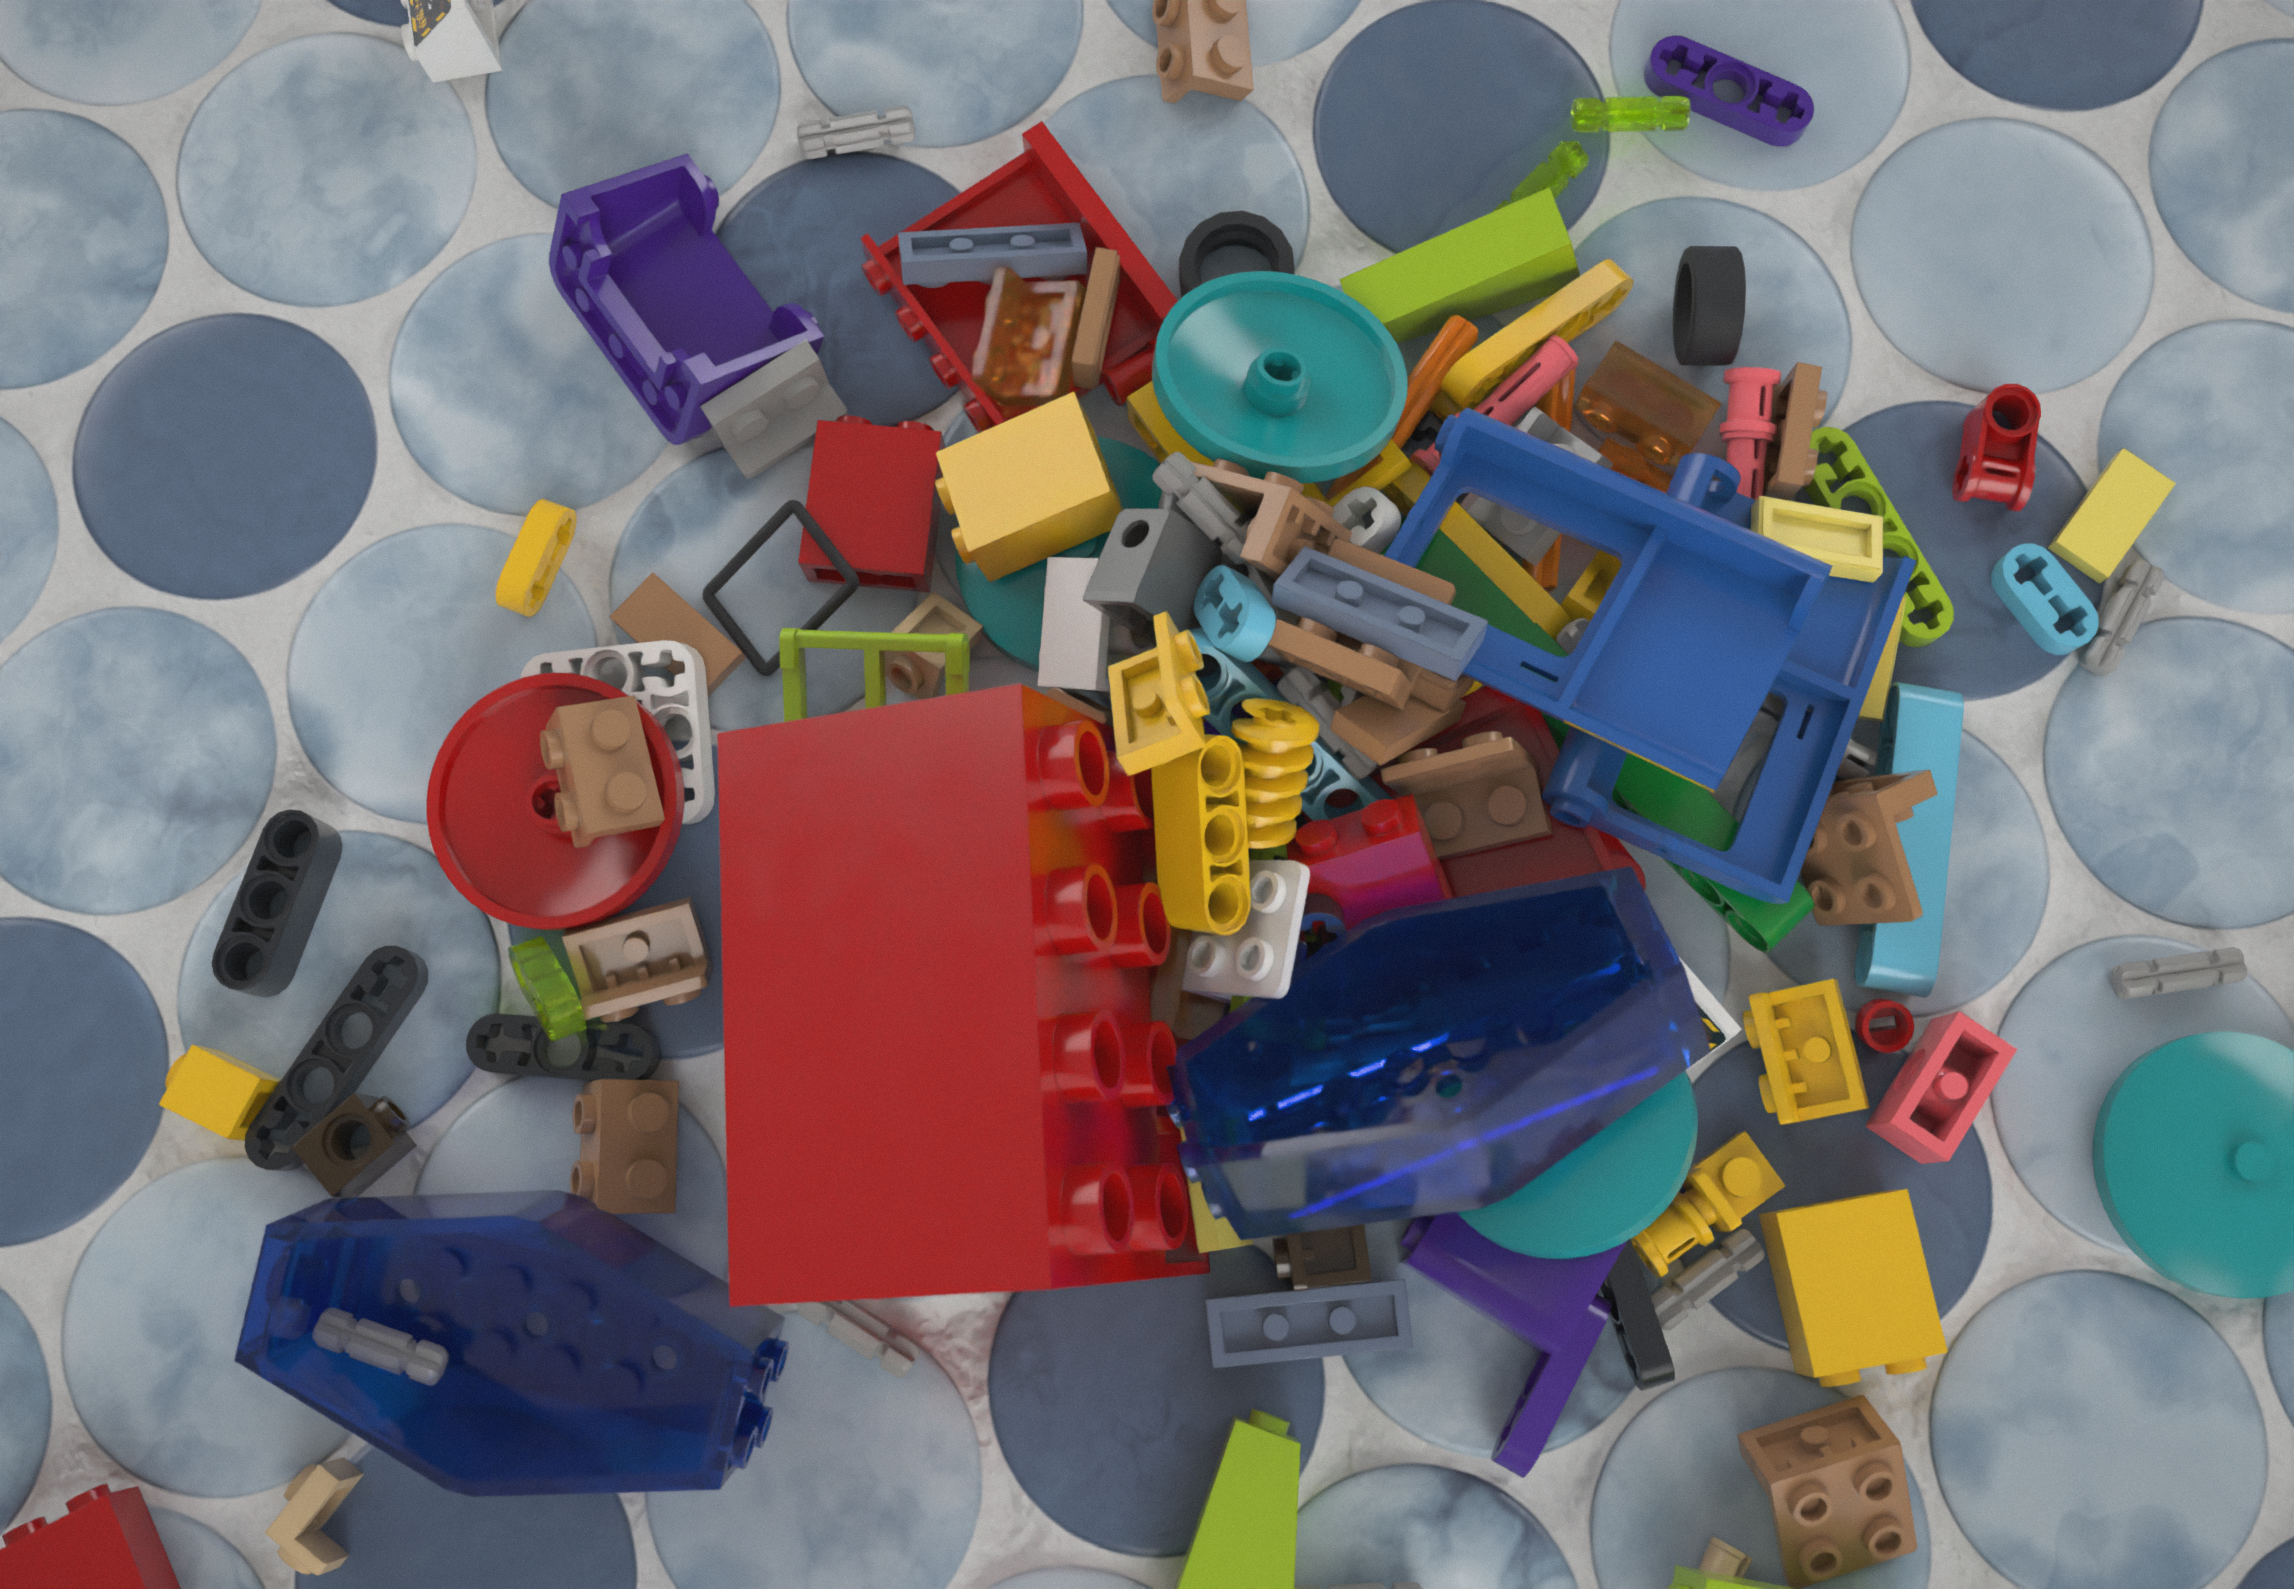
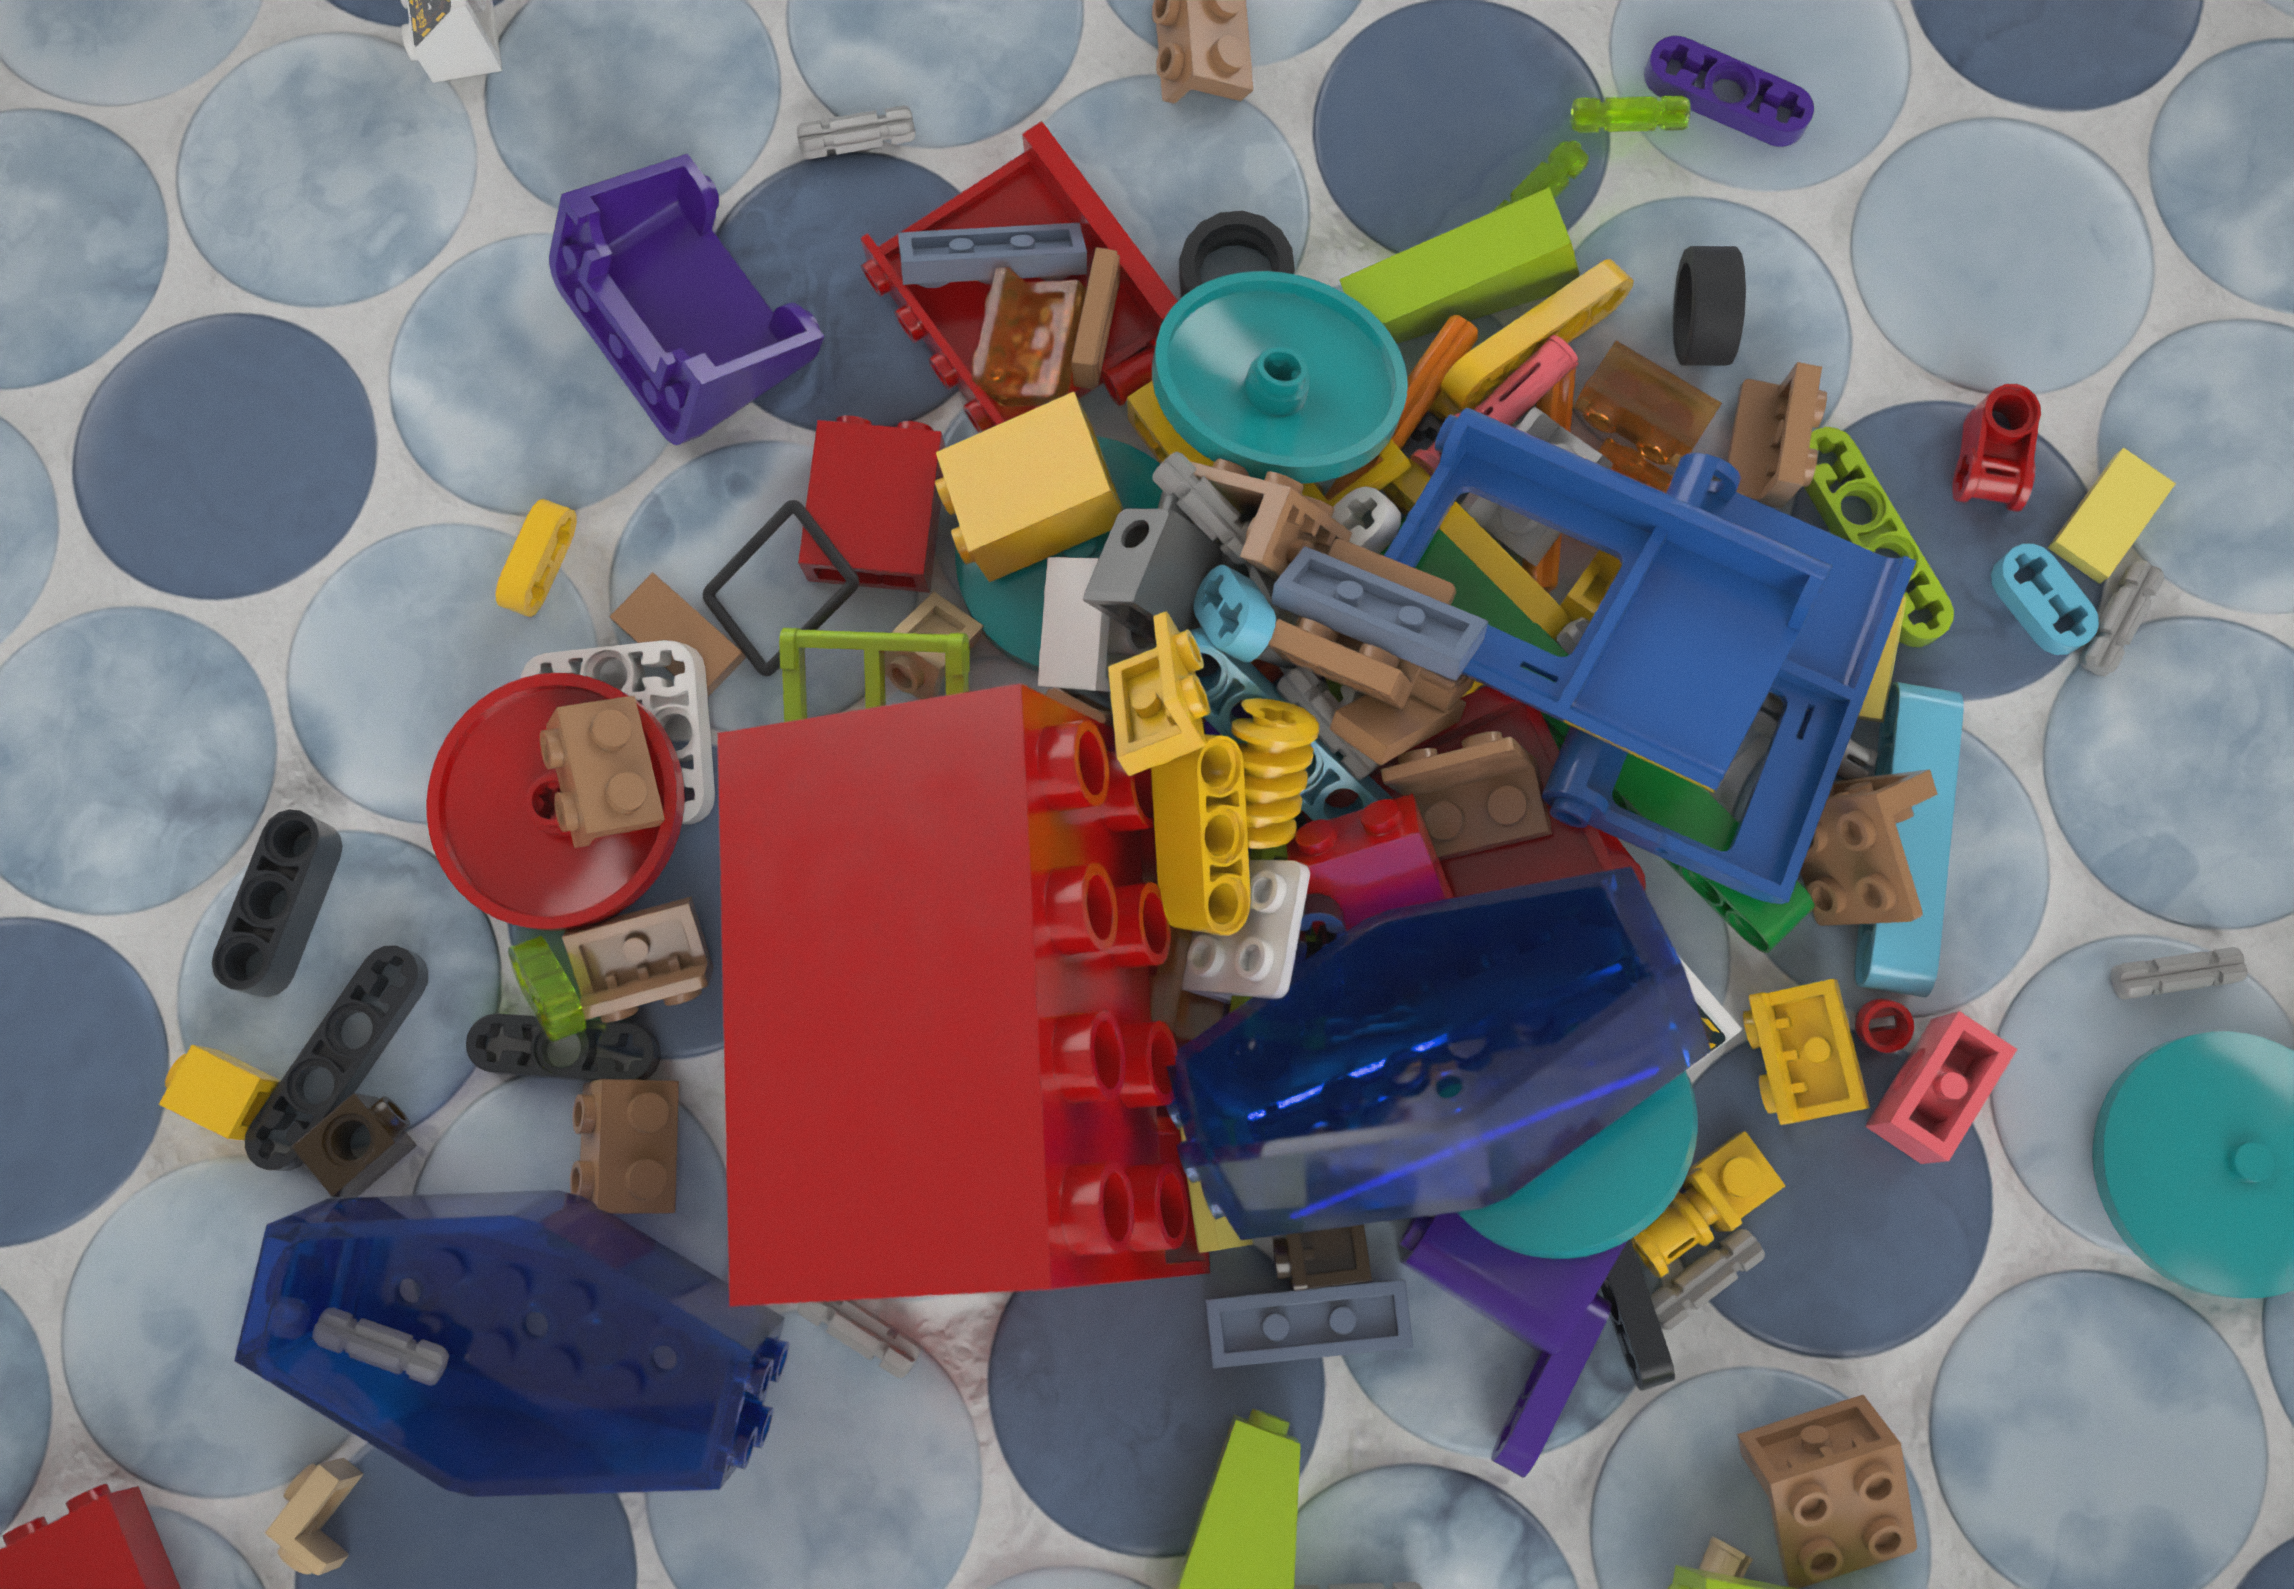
(773, 410): light grey bracket -> none
(1749, 424): coral pin -> none
(1832, 535): light yellow tile -> none
(1853, 1286): yellow brick -> none

